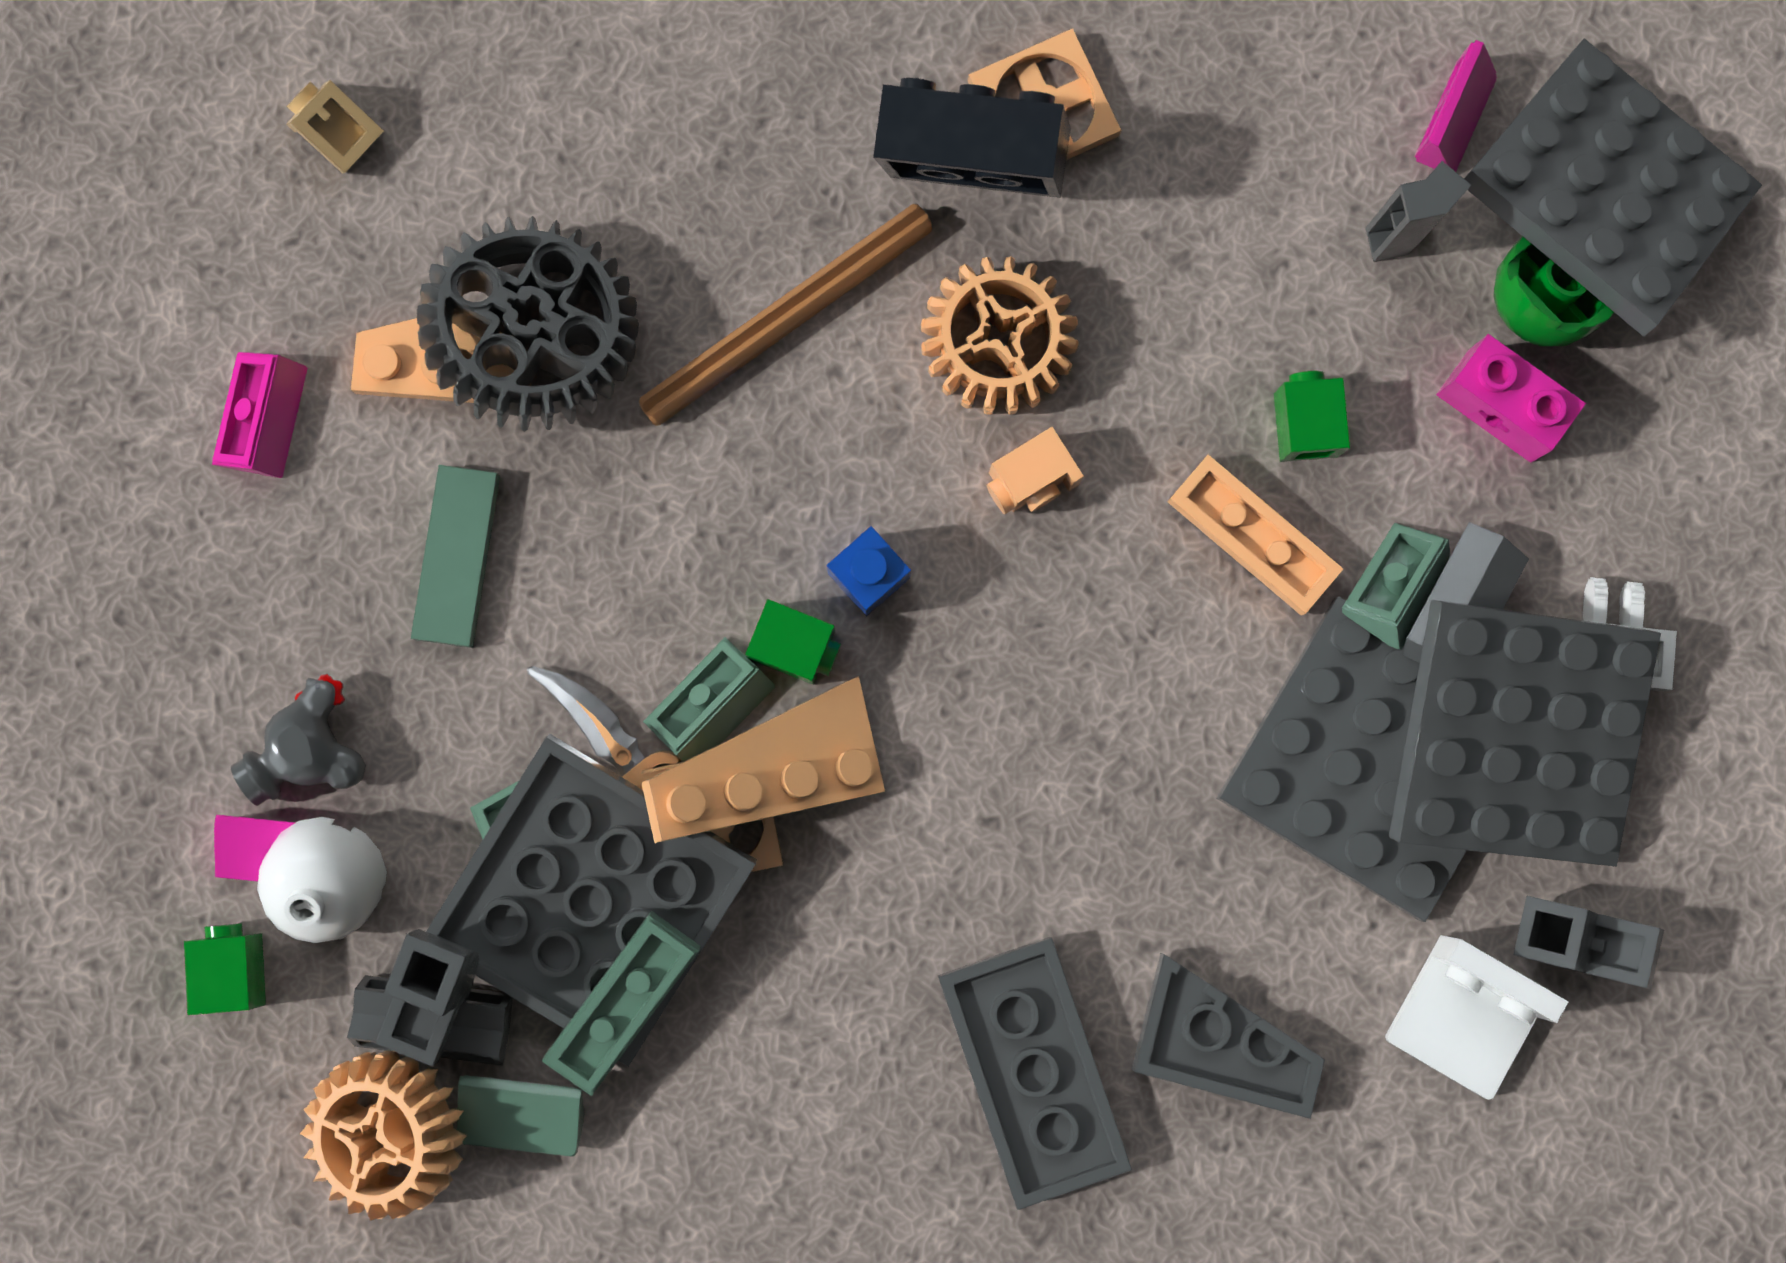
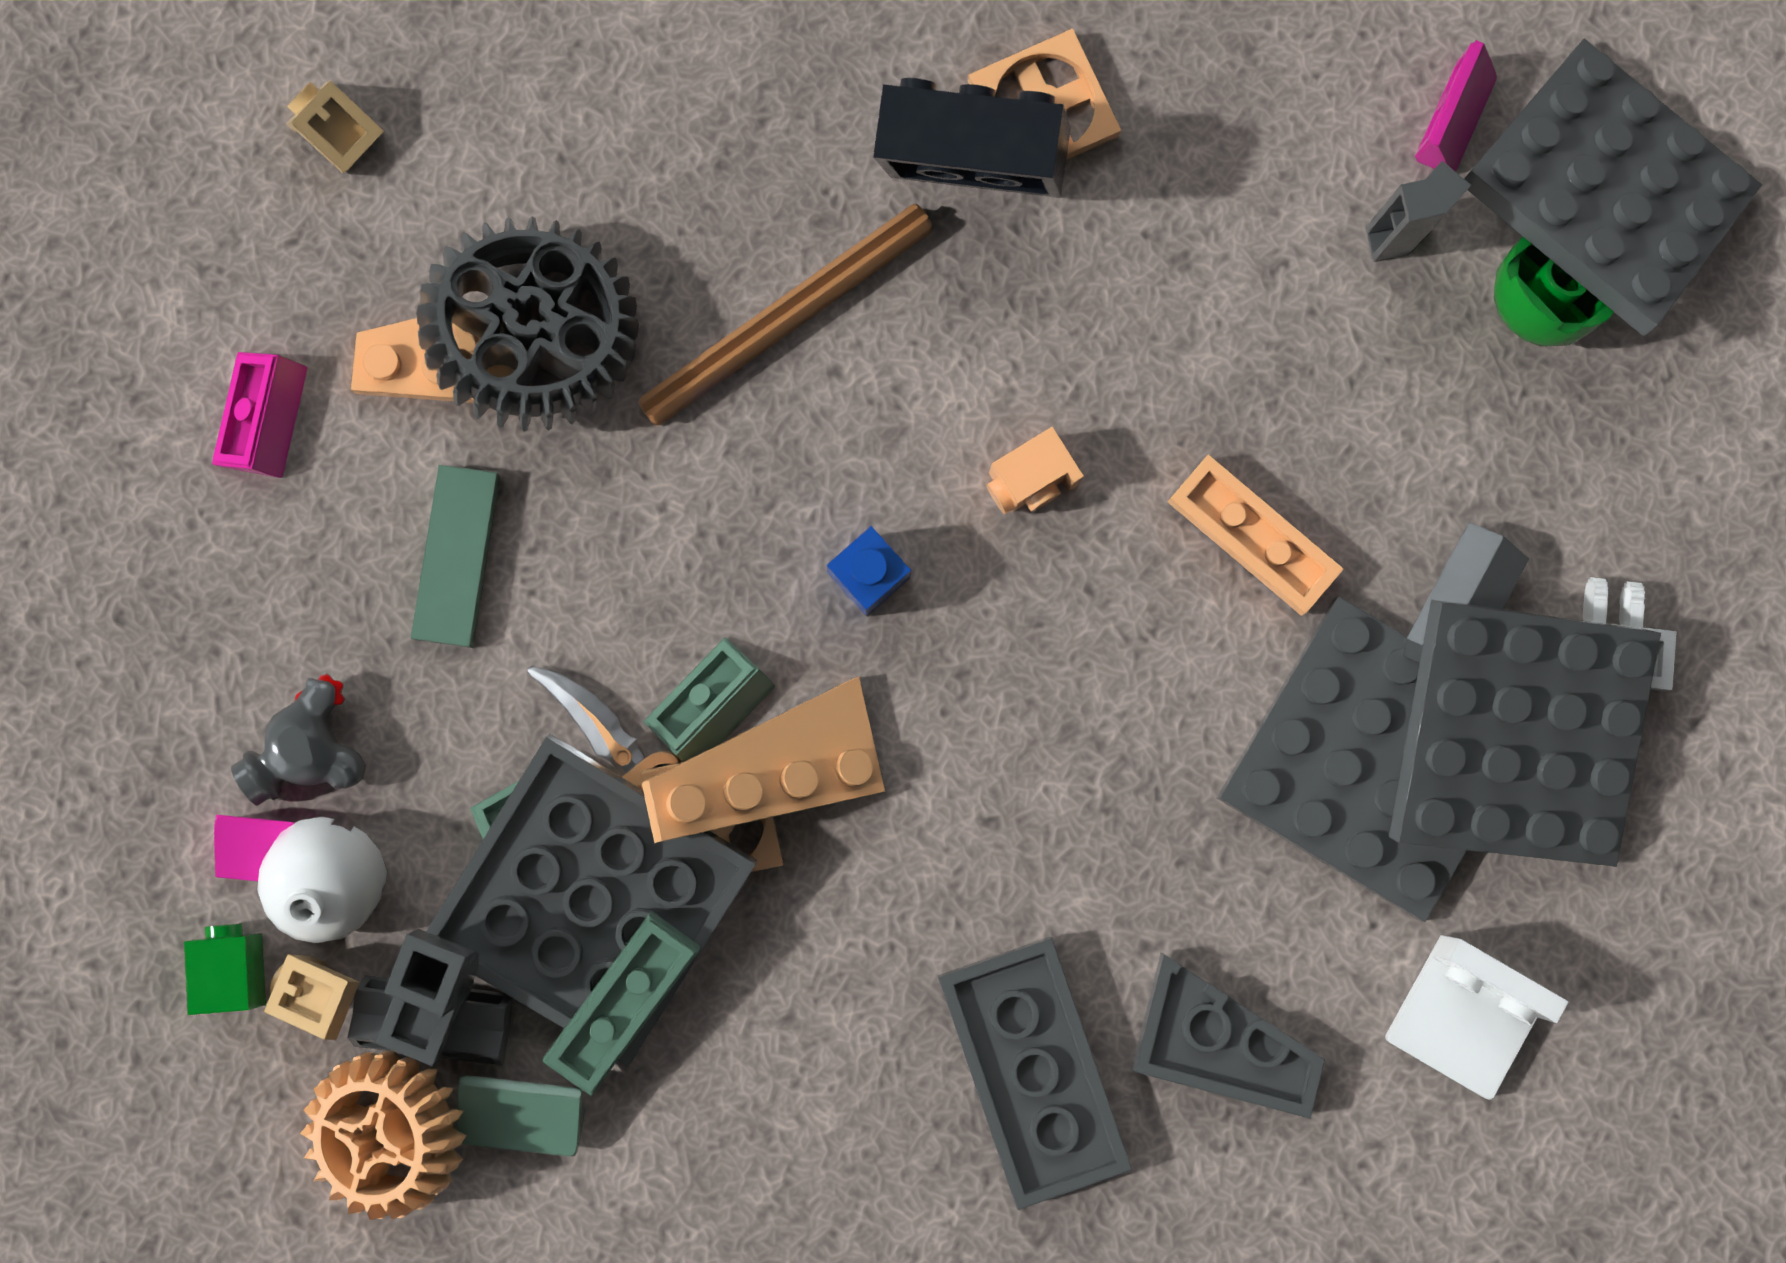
(311, 996): none -> tan bracket
(793, 643): green brick -> none
(1043, 311): light nougat gear -> none
(1311, 417): green brick -> none
(1397, 583): sand green slope -> none
(1511, 399): dark pink brick -> none
(1588, 942): dark grey brick -> none

